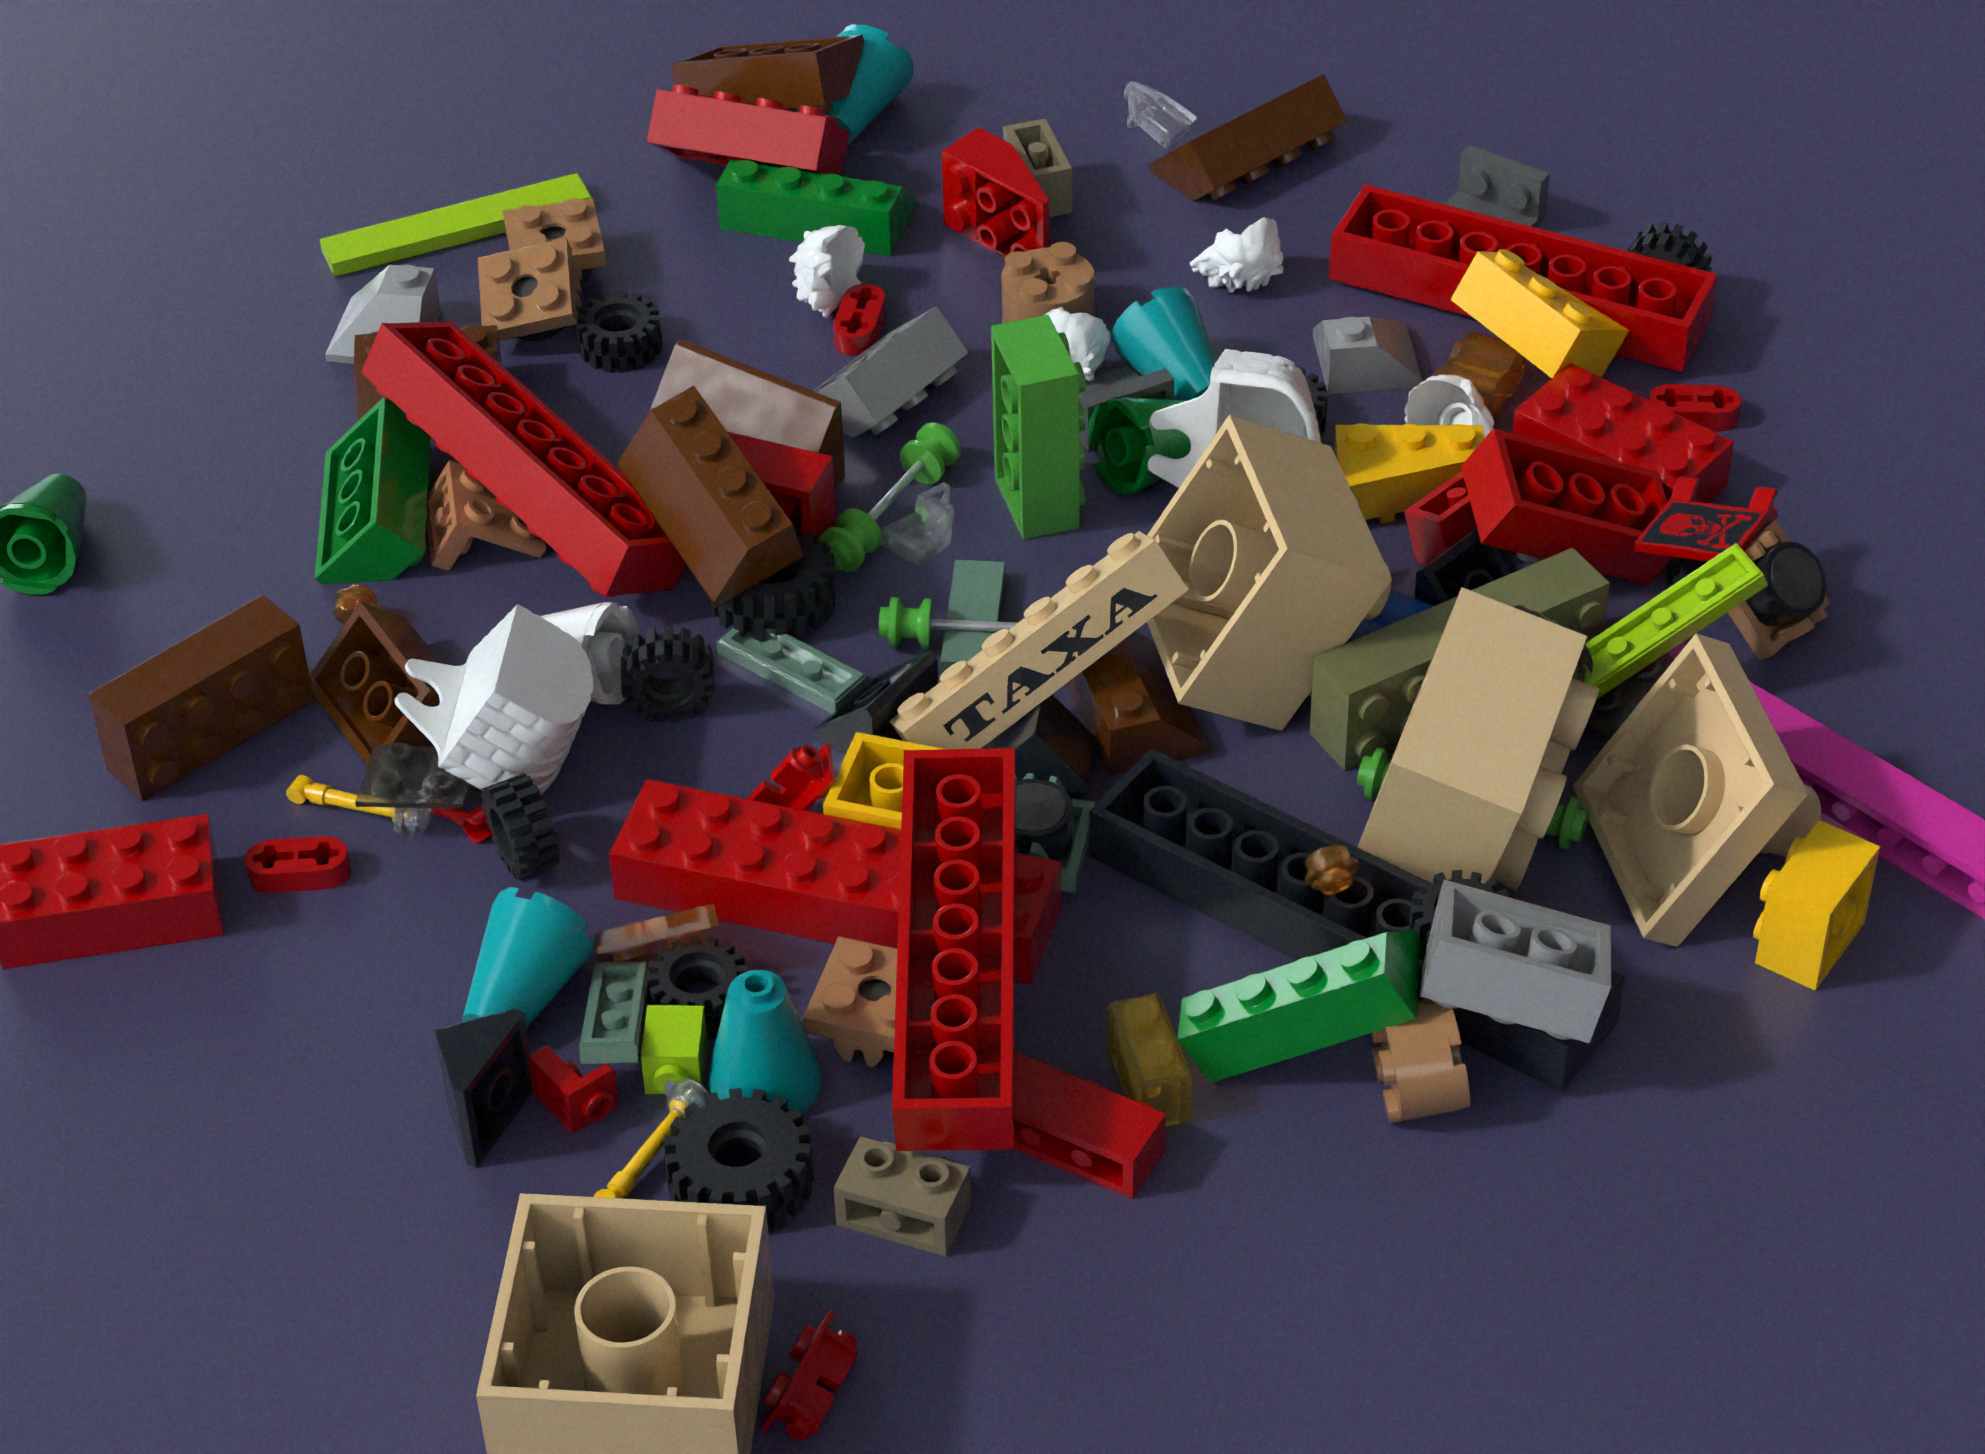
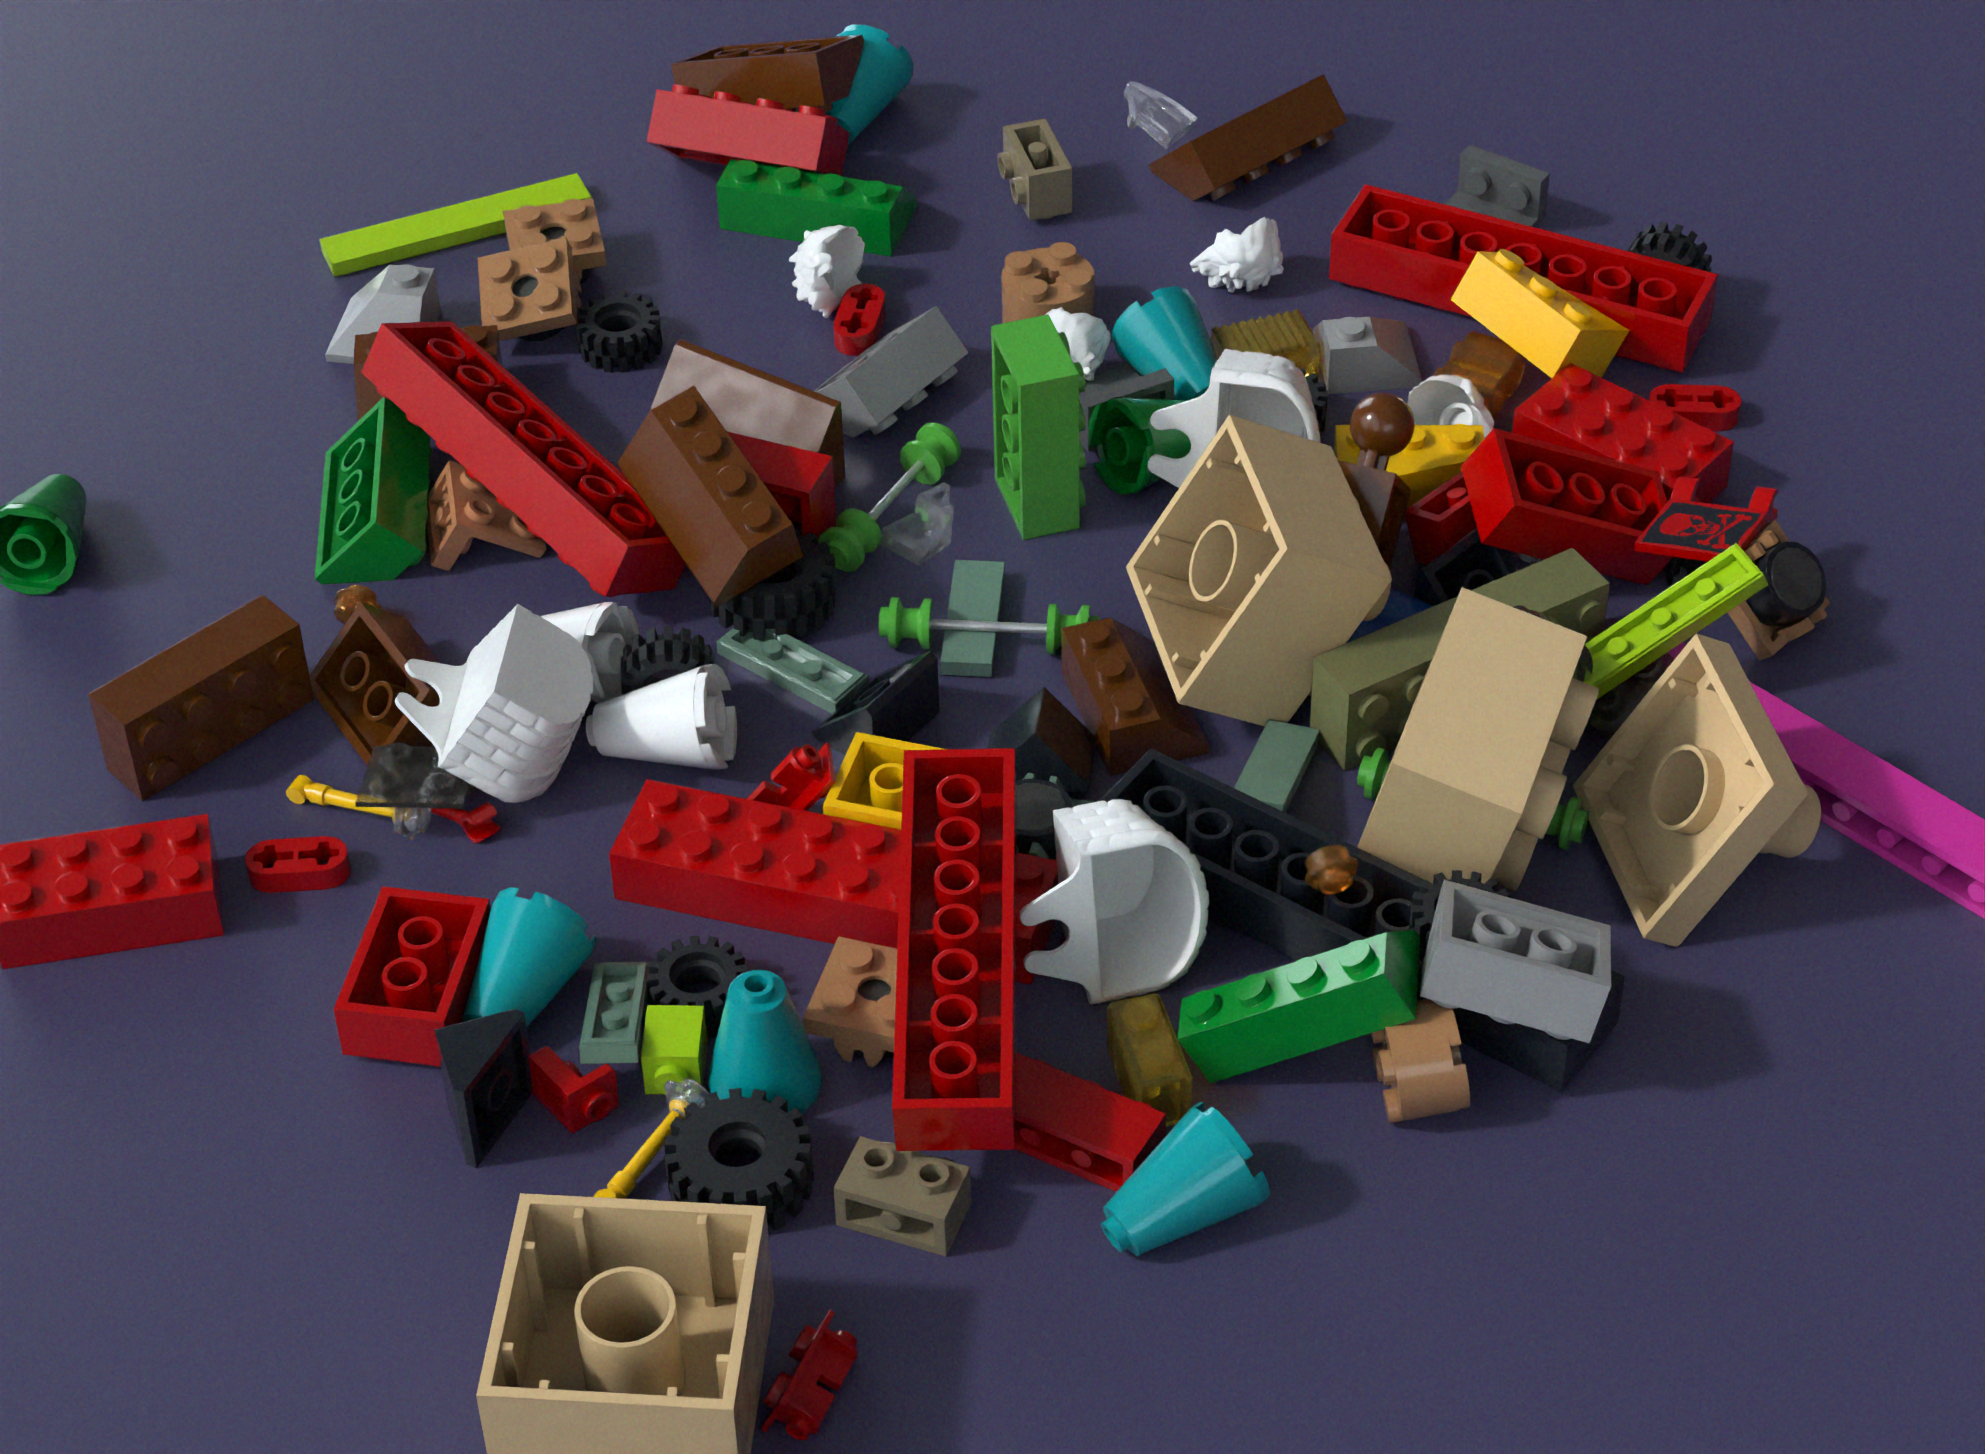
(410, 974): none -> red brick
(520, 826): black tyre -> none
(630, 939): clear orange wing -> none
(669, 722): none -> white cone
(993, 195): red slope -> none
(1044, 648): tan brick -> none
(1124, 901): none -> white piece
(1184, 1185): none -> teal cone
(1278, 335): none -> clear yellow brick
(1278, 763): none -> sand green tile
(1380, 428): none -> reddish brown brick
(1815, 904): yellow brick -> none

